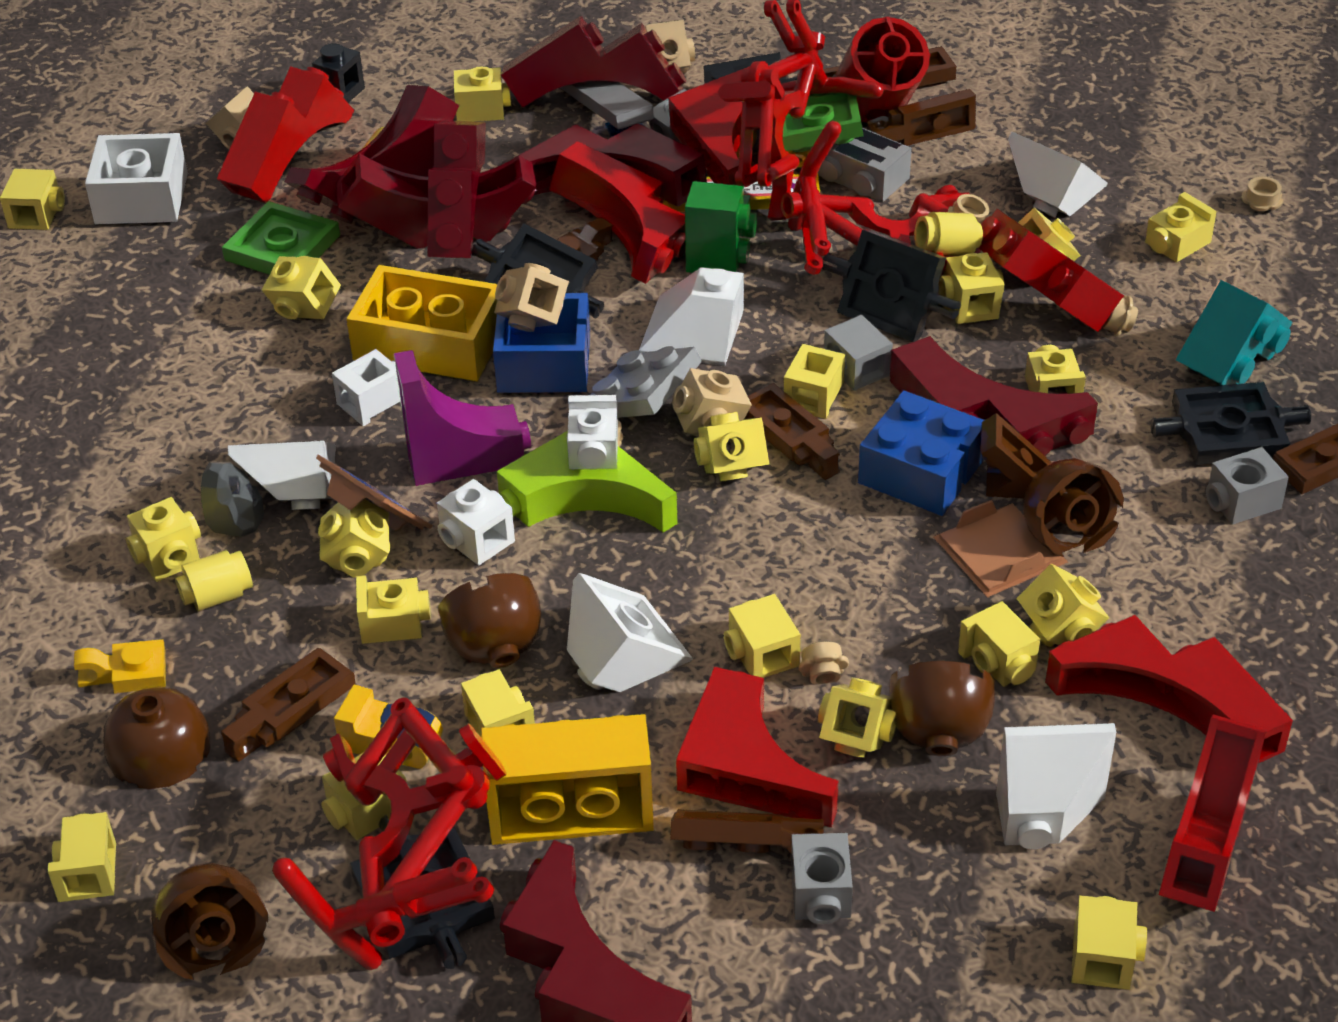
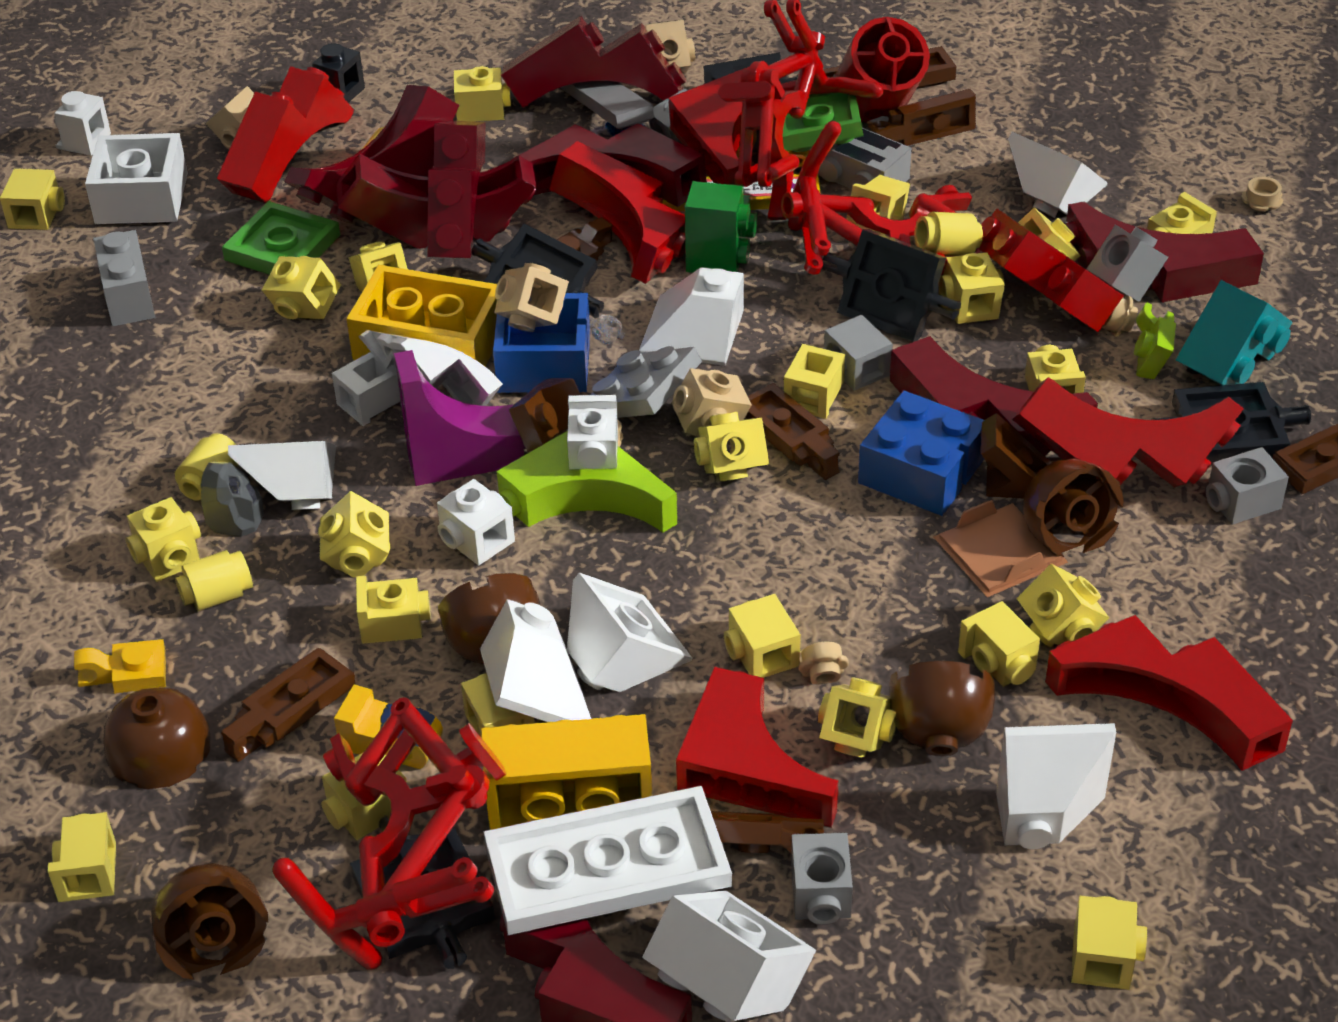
(80, 122): none -> white brick
(123, 277): none -> light grey brick
(190, 471): none -> light yellow brick
(351, 490): nougat piece -> none
(371, 256): none -> light yellow brick
(439, 364): none -> white slope
(531, 665): none -> white slope
(543, 411): none -> reddish brown slope
(606, 329): none -> clear piece
(606, 859): none -> white plate
(727, 955): none -> white brick
(888, 197): none -> light yellow brick
(971, 204): tan plate -> none
(1128, 261): none -> light grey brick
(1154, 342): none -> lime plate
(1169, 447): none -> red arch
(1193, 261): none -> dark red arch
(1213, 813): red arch -> none

